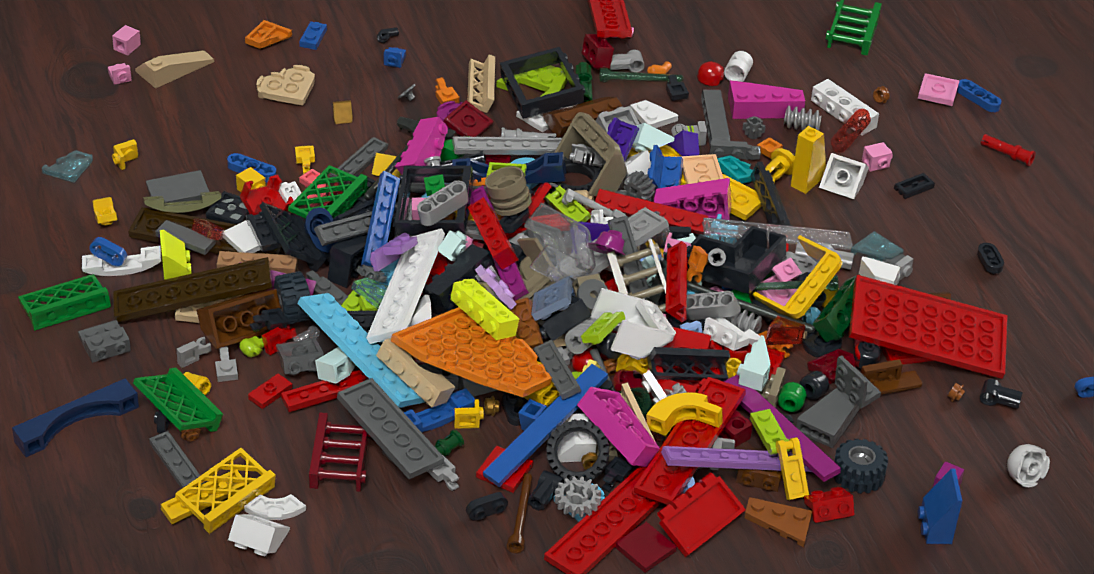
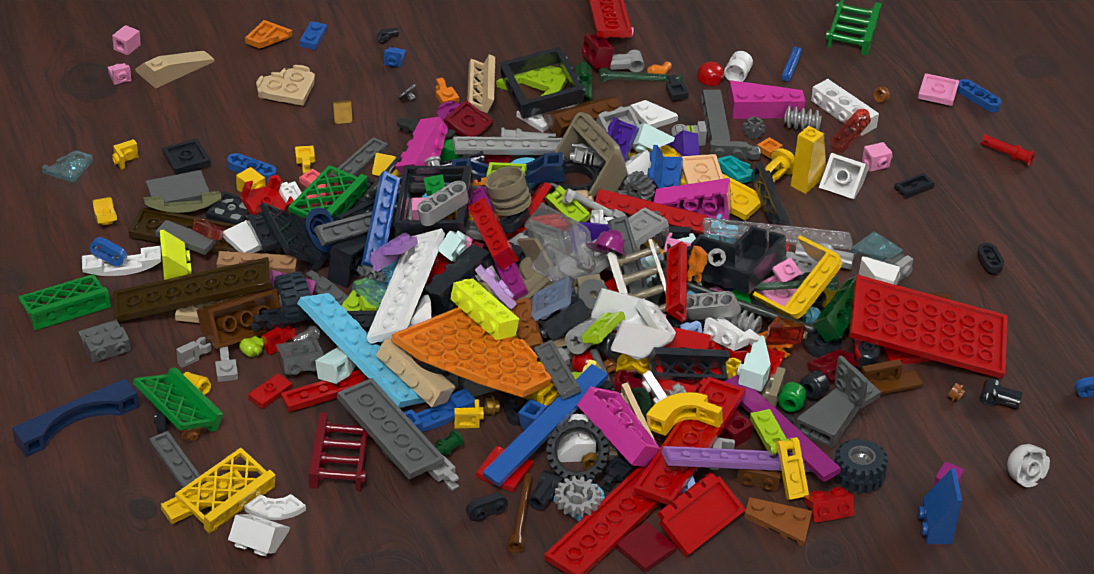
(186, 156): none -> black plate
(791, 64): none -> blue axle

